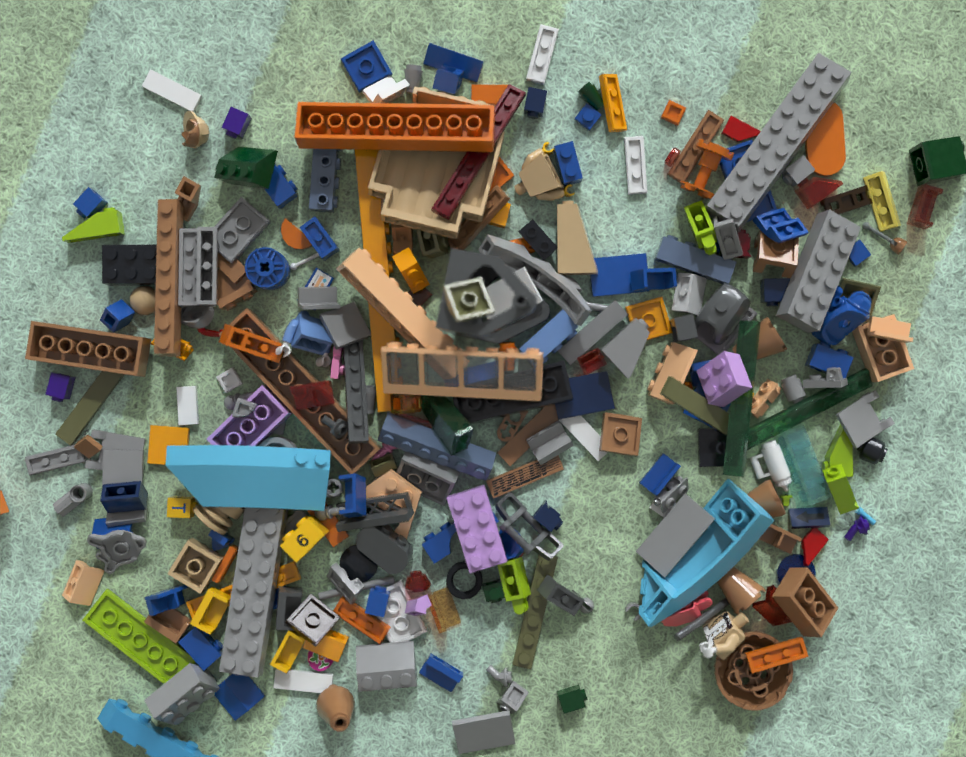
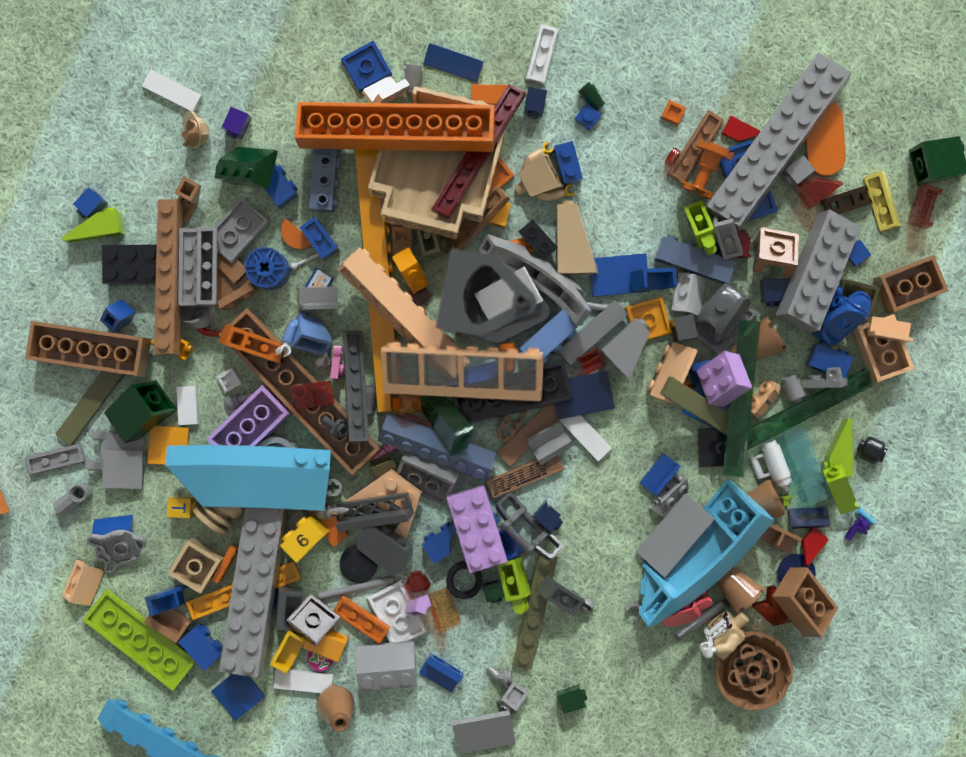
(60, 386): dark purple brick -> none
(88, 446): medium nougat tile -> none
(124, 497): dark blue brick -> none
(127, 517): light grey tile -> none
(139, 410): none -> dark green slope
(143, 300): tan hair -> none
(182, 694): light grey brick -> none
(211, 610): yellow panel -> none
(220, 541): blue tile -> none
(243, 408): light grey tile -> none
(345, 325): light grey tile -> none
(348, 588): light grey hinge -> none
(354, 495): blue panel -> none
(377, 601): blue brick -> none
(448, 79): blue panel -> none
(468, 300): olive slope -> none
(612, 103): light orange tile -> none
(620, 434): medium nougat plate -> none
(635, 165): white tile -> none
(776, 654): orange plate -> none
(780, 226): blue slope -> none
(861, 421): light grey flag -> none
(896, 244): hinge -> none
(911, 284): none -> medium nougat brick

